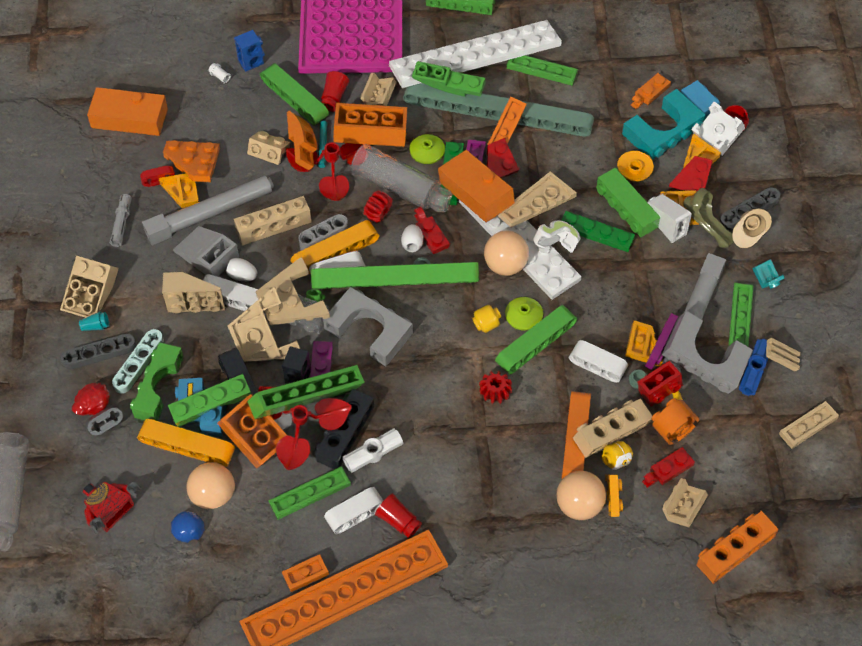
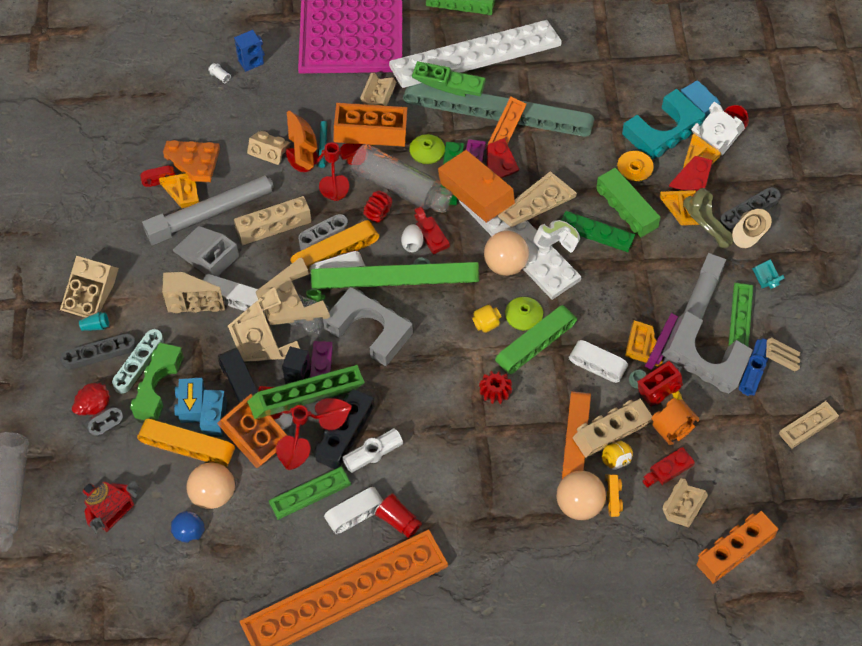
(122, 214): light grey pin -> none
(127, 111): orange brick -> none
(194, 406): bright green arch -> none
(241, 270): white animal -> none
(294, 94): bright green beam -> none
(305, 573): orange plate -> none
(334, 89): red plant -> none
(543, 69): bright green tile -> none
(650, 90): orange plate -> none
(673, 217): white slope -> none

